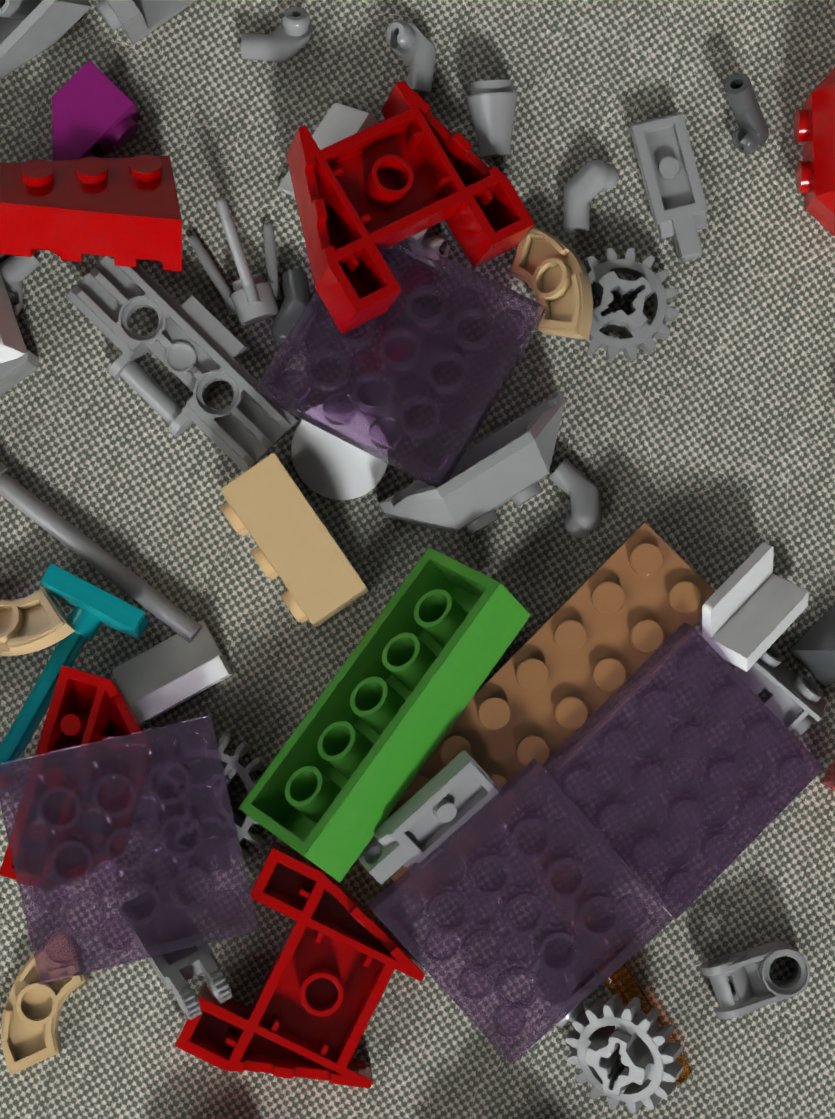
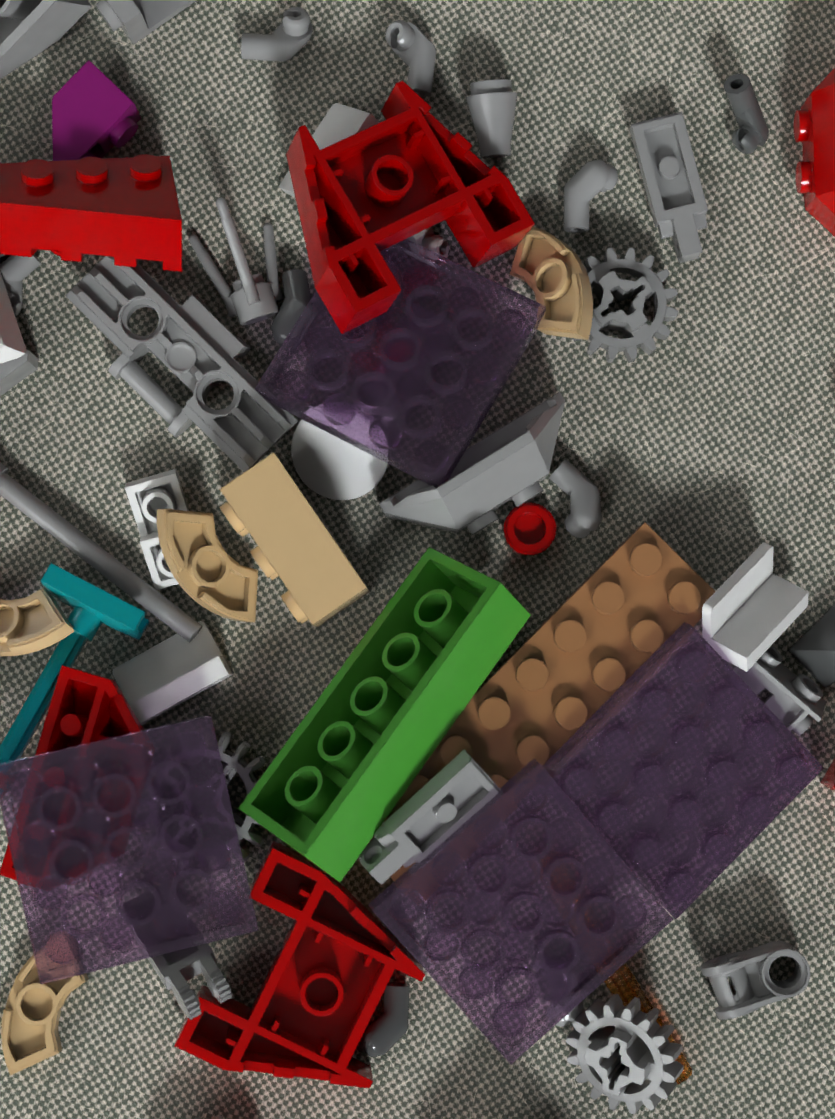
(145, 497): none -> white slope
(204, 567): none -> tan tile
(391, 1025): none -> dark grey arm
(529, 529): none -> red tile

